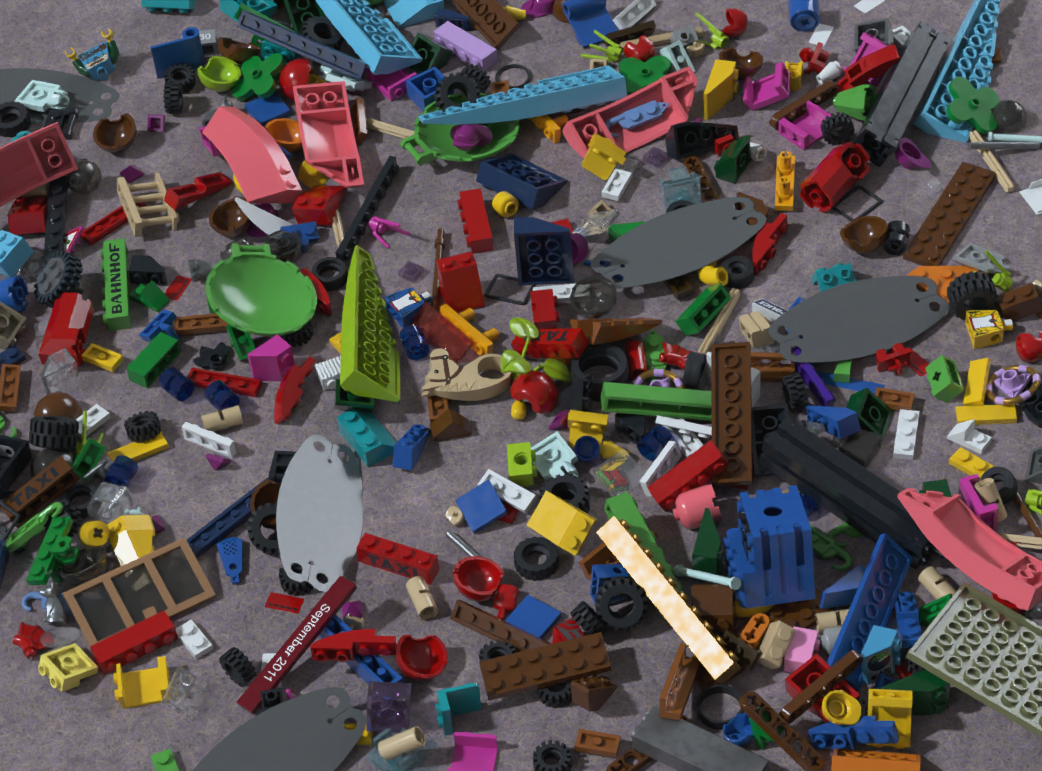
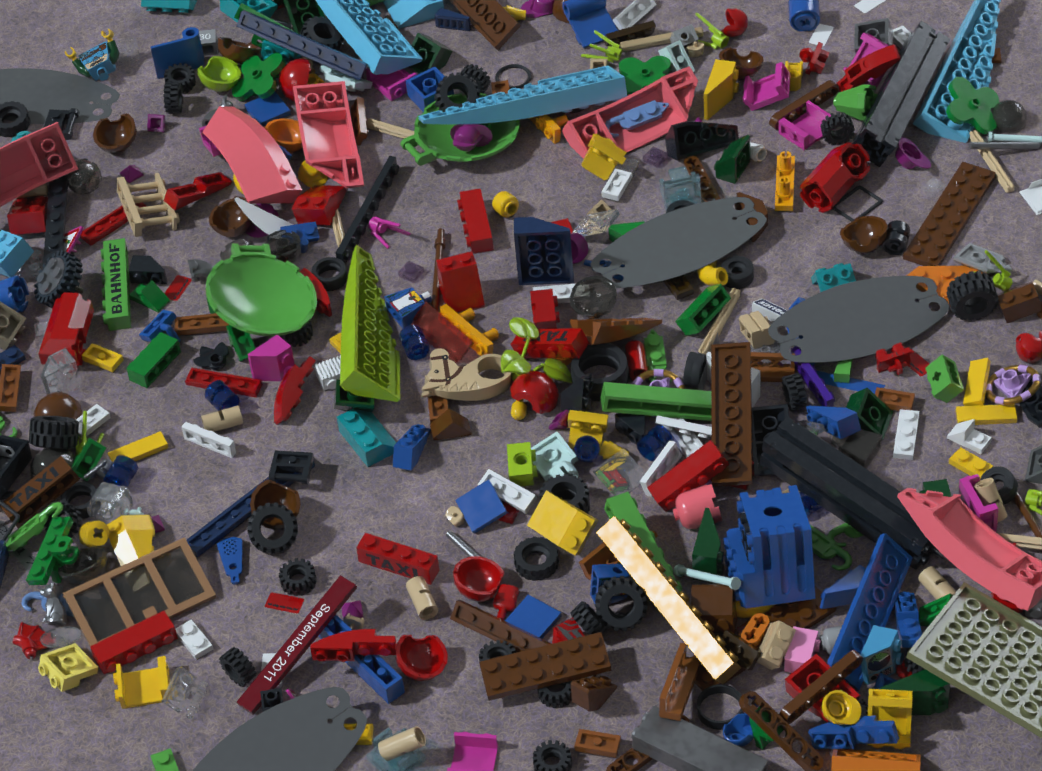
(42, 96): light aqua plate -> none
(142, 426): black tyre -> none
(176, 384): clear blue wheel -> none
(217, 461): magenta slope -> none
(319, 512): piece -> none
(388, 706): clear purple brick -> none
(455, 702): teal bracket -> none
(466, 46): lavender brick -> none
(506, 299): black piece -> none
(521, 178): dark blue slope -> none
(643, 50): red helmet -> none
(674, 355): red arm -> none
(723, 143): red plate -> none
(766, 240): red slope -> none
(830, 72): white cone -> none
(830, 619): tan pin -> none
(986, 327): yellow torso -> none

